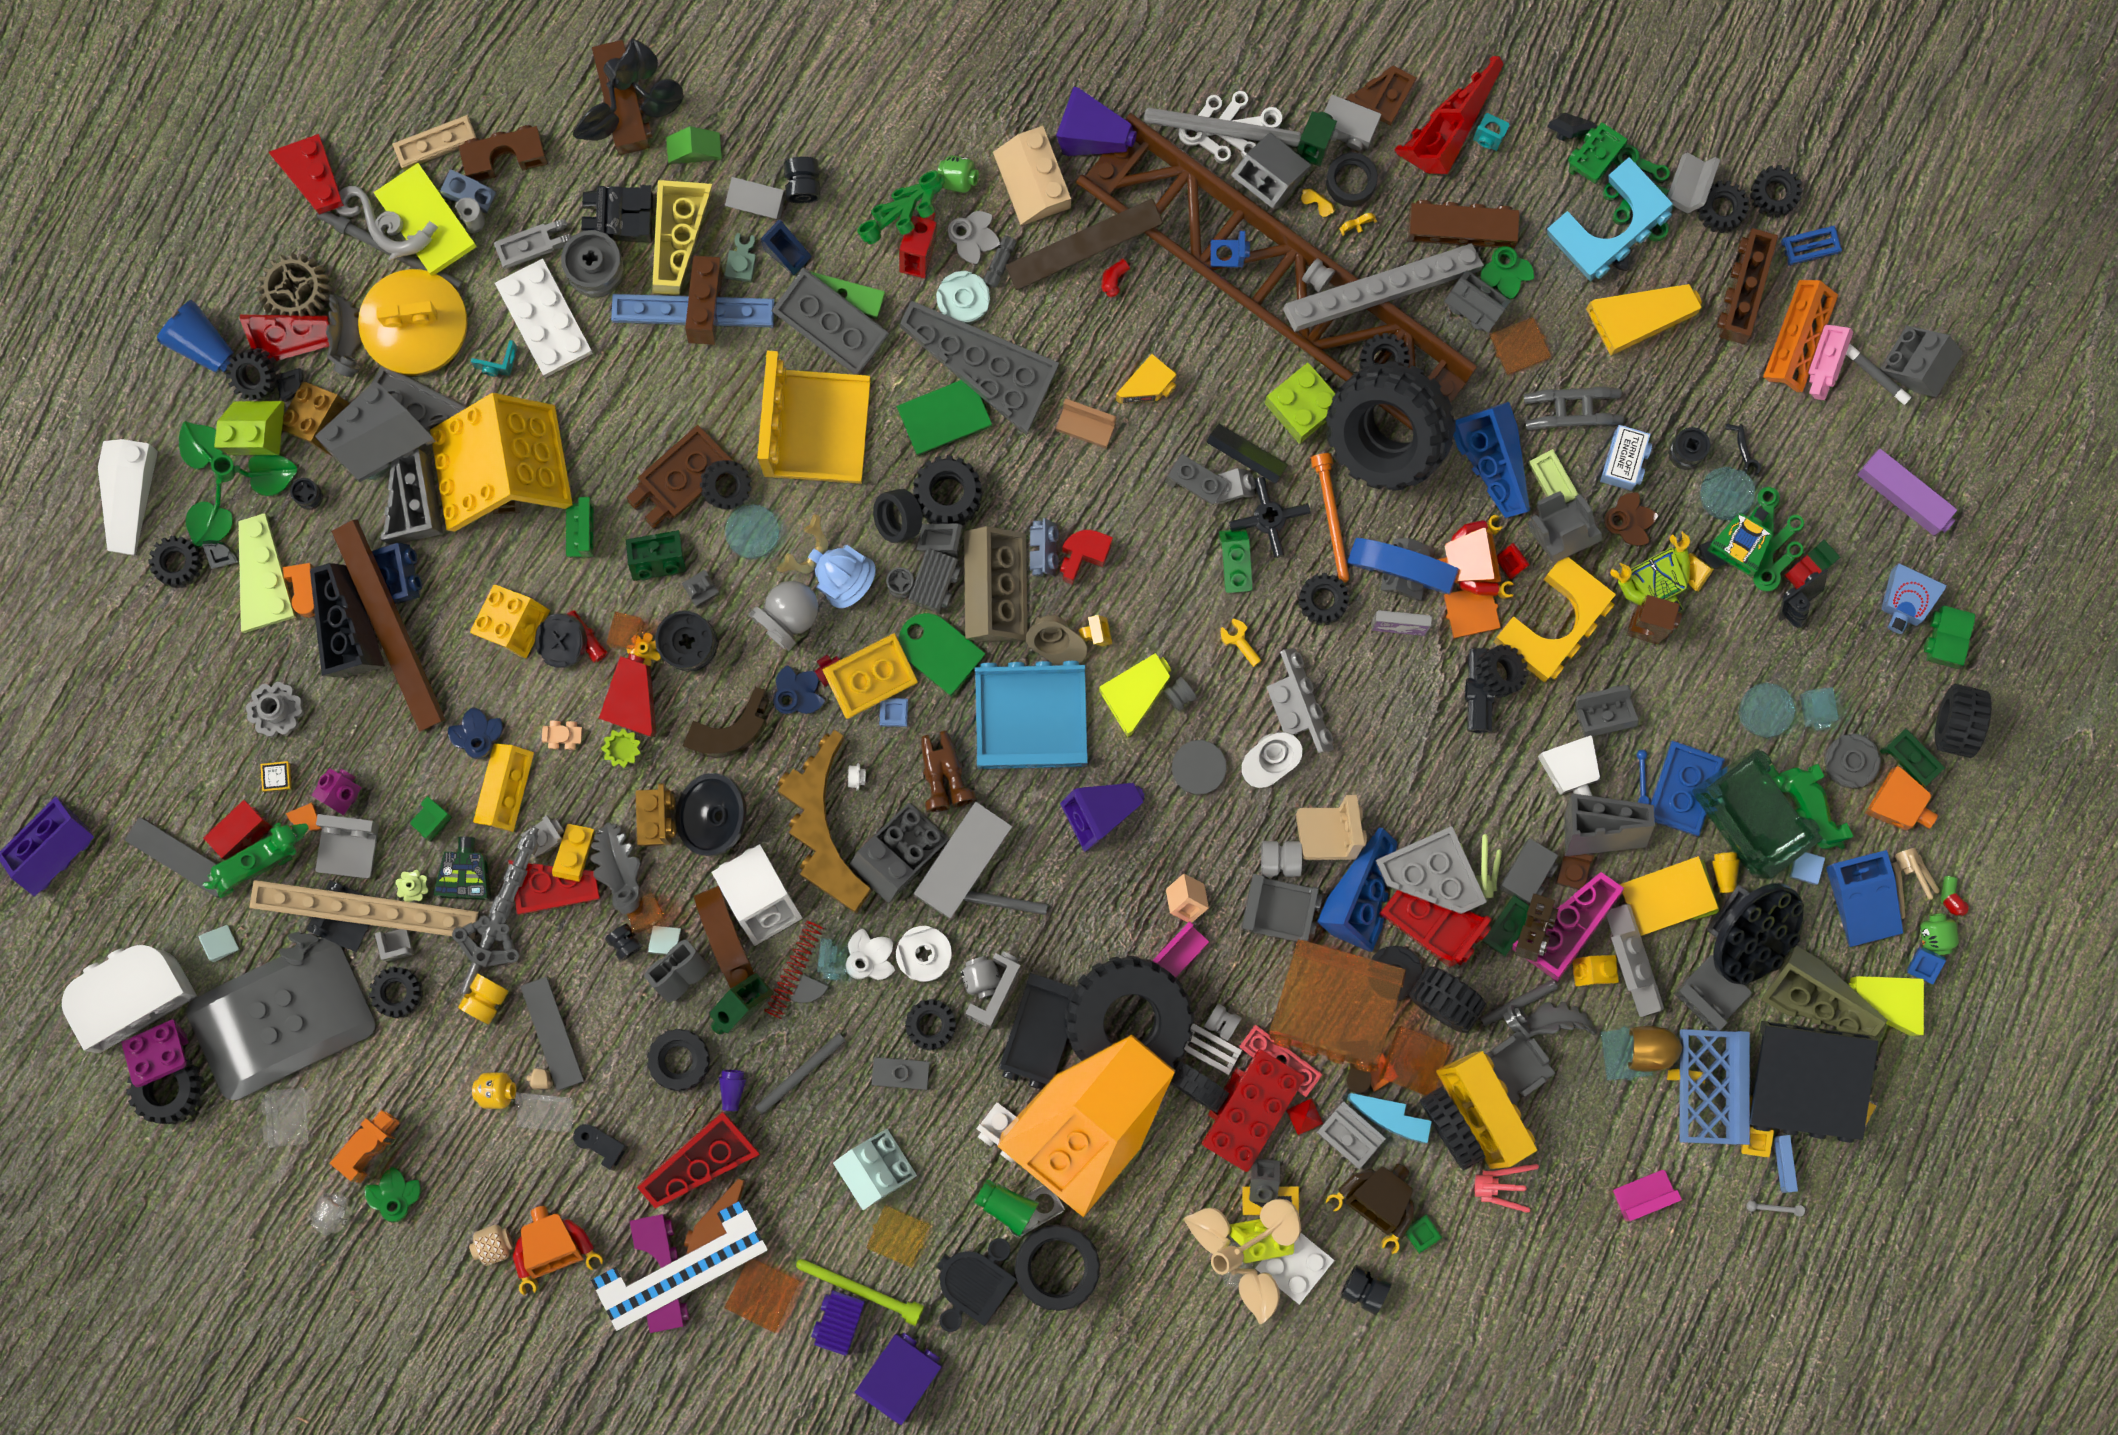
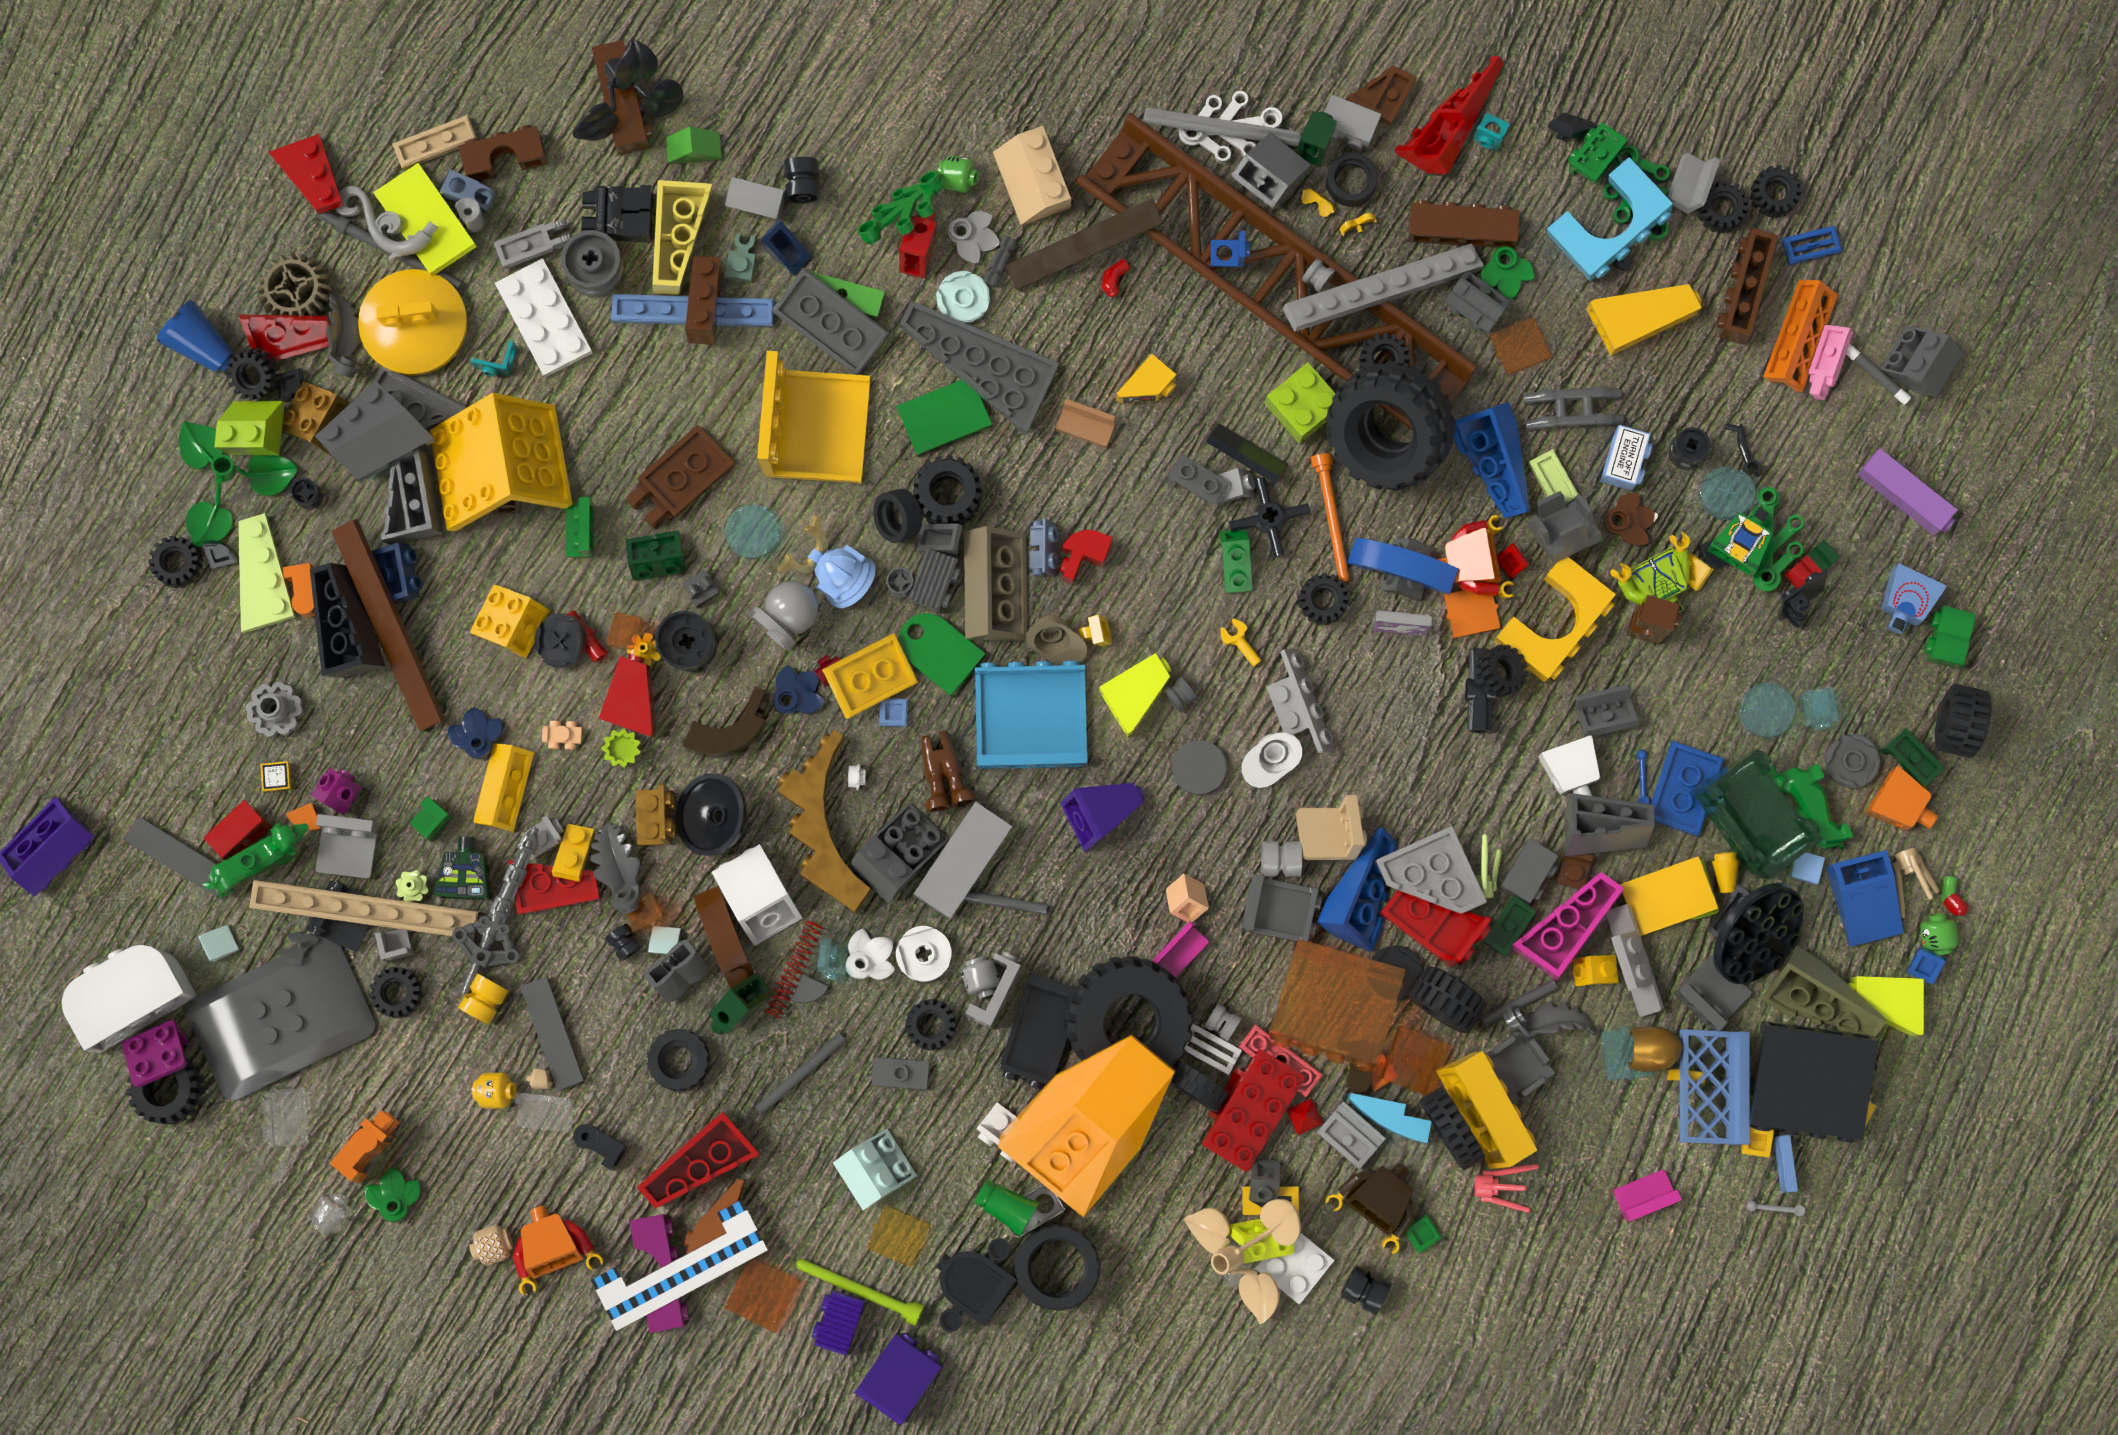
(125, 484): white wedge -> none
(731, 1088): dark purple cone -> none
(742, 484): black tyre -> none
(1092, 127): dark purple slope -> none
(1537, 931): dark brown piece -> none

